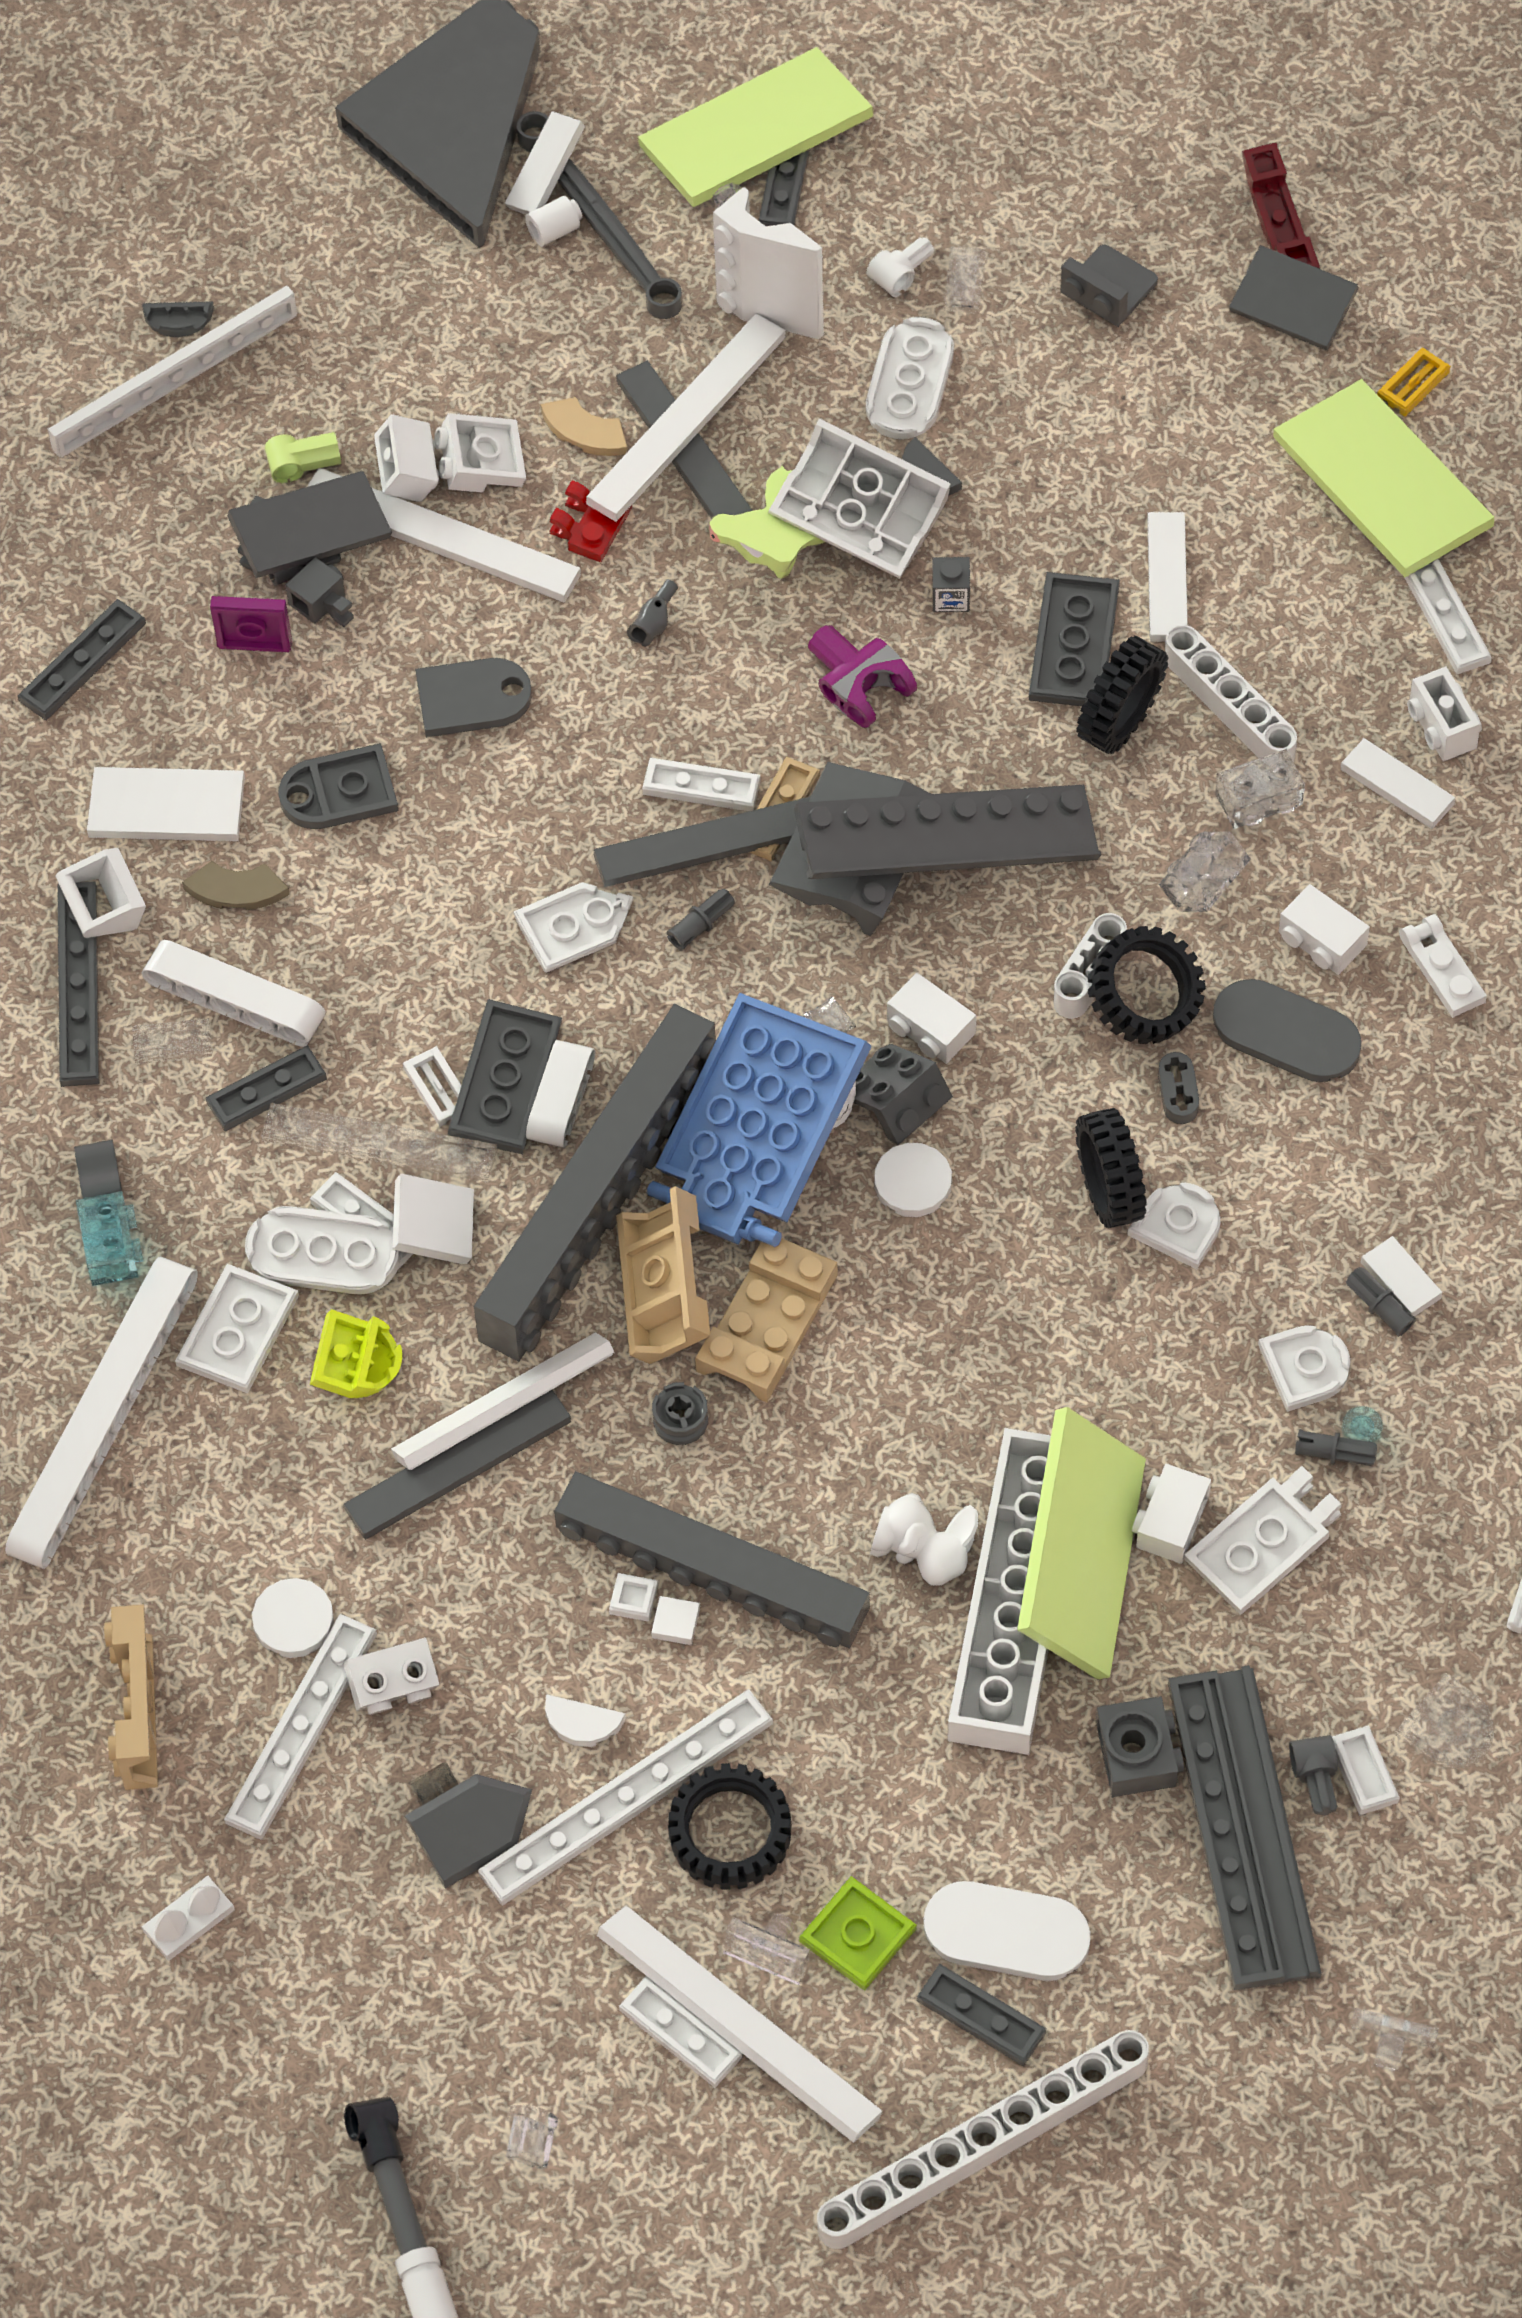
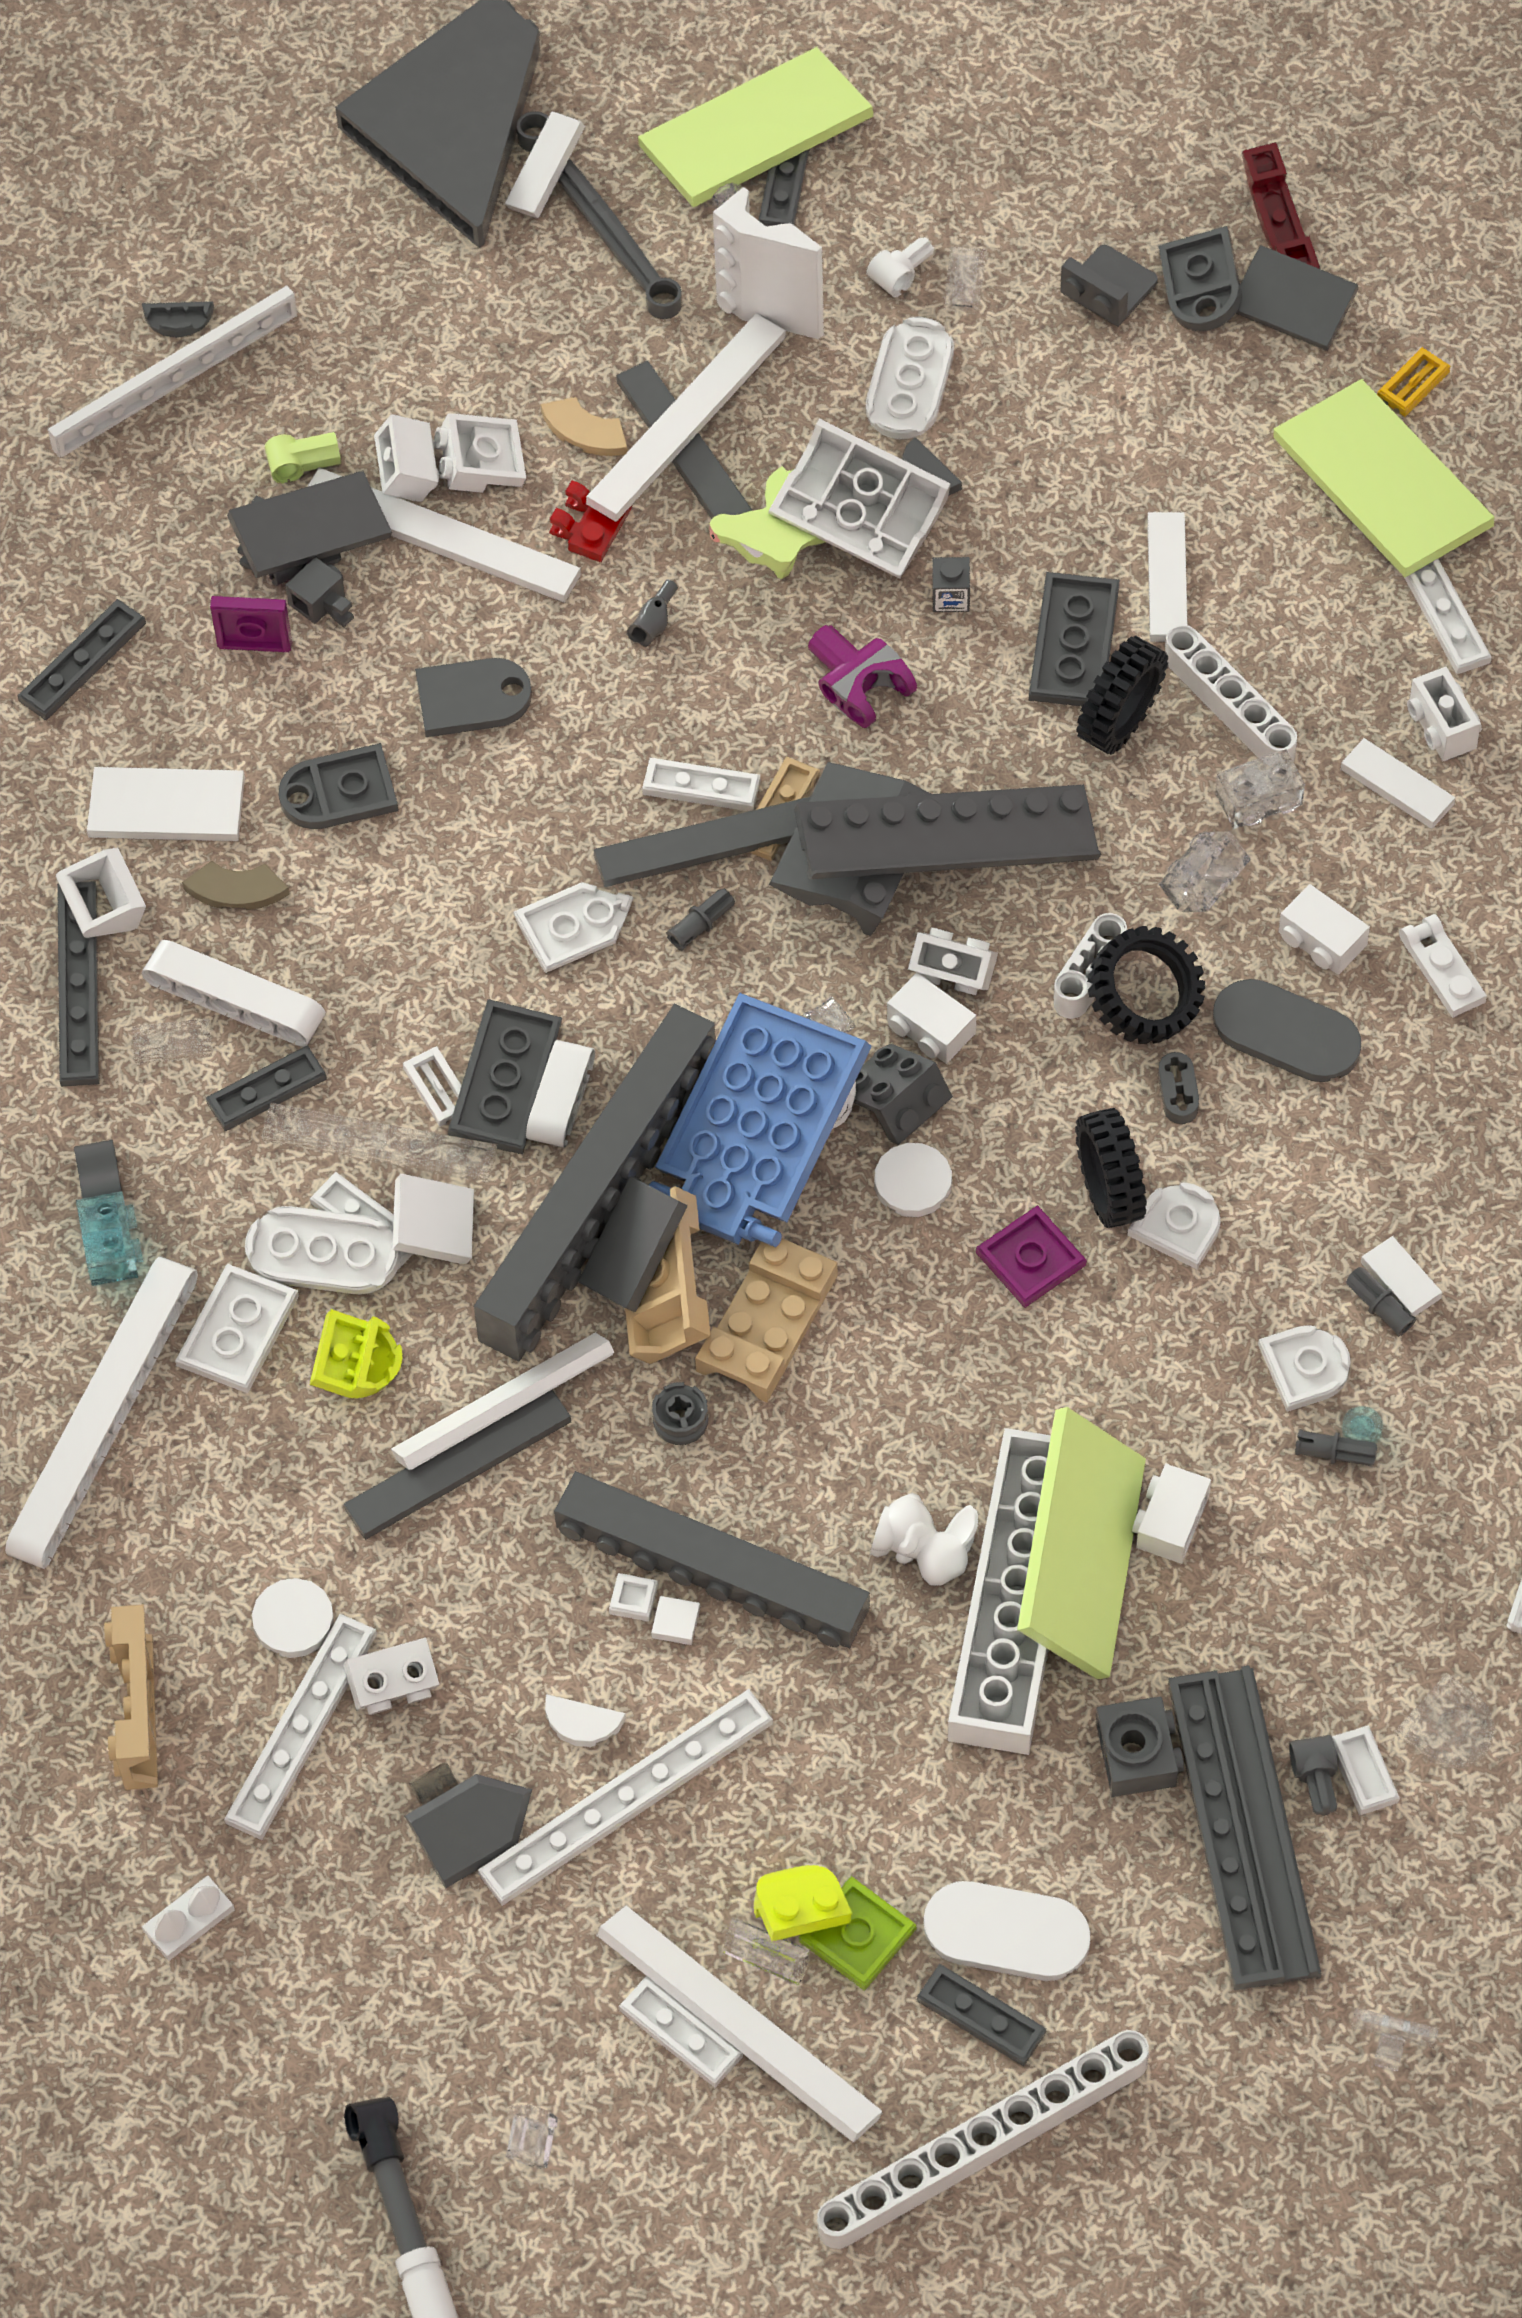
(553, 220): white brick -> none
(632, 1244): none -> dark grey tile
(736, 1872): black tyre -> none
(800, 1901): none -> neon yellow slope
(939, 957): none -> white brick
(1031, 1256): none -> magenta tile
(1201, 274): none -> dark grey tile
(1263, 1540): white tile -> none

